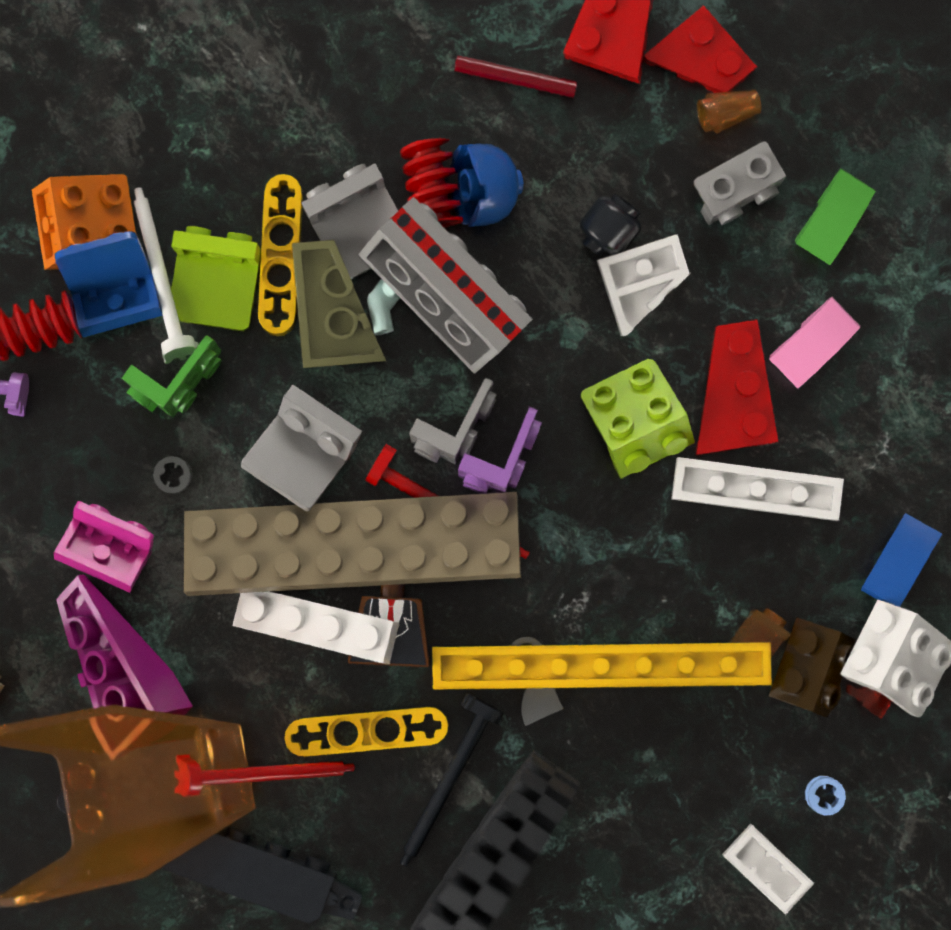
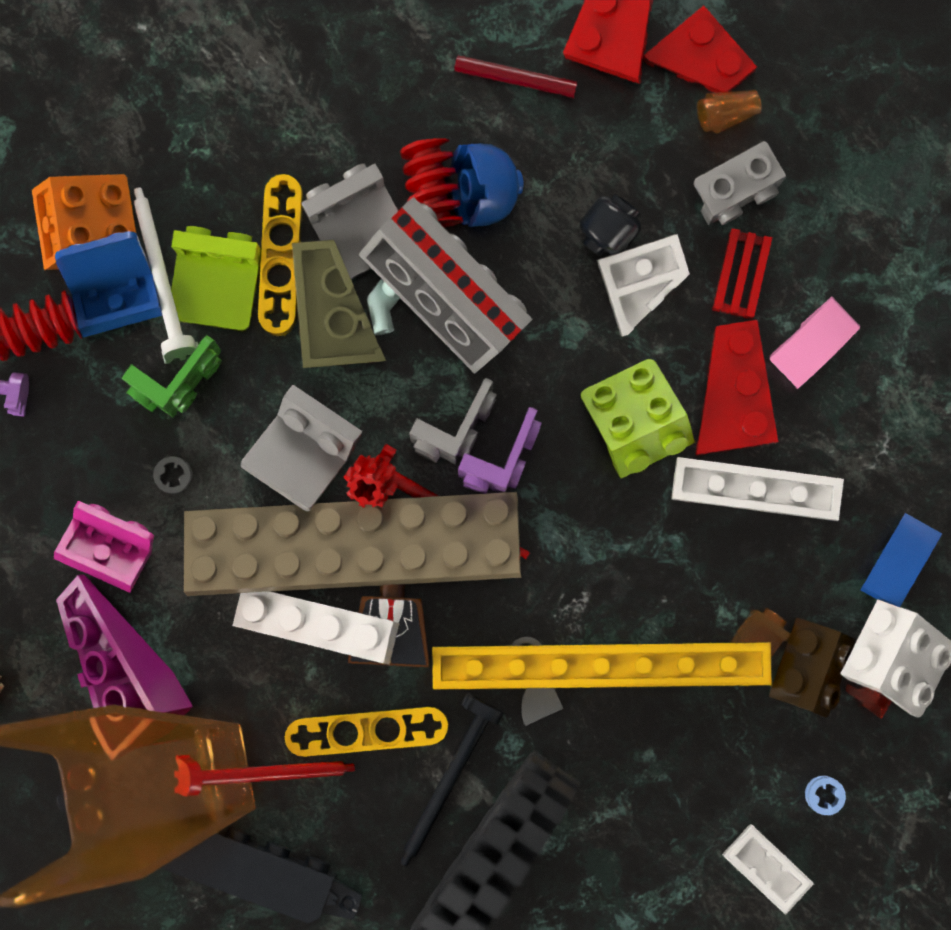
(371, 481): none -> red gear
(750, 239): none -> red tile
(835, 216): bright green slope -> none

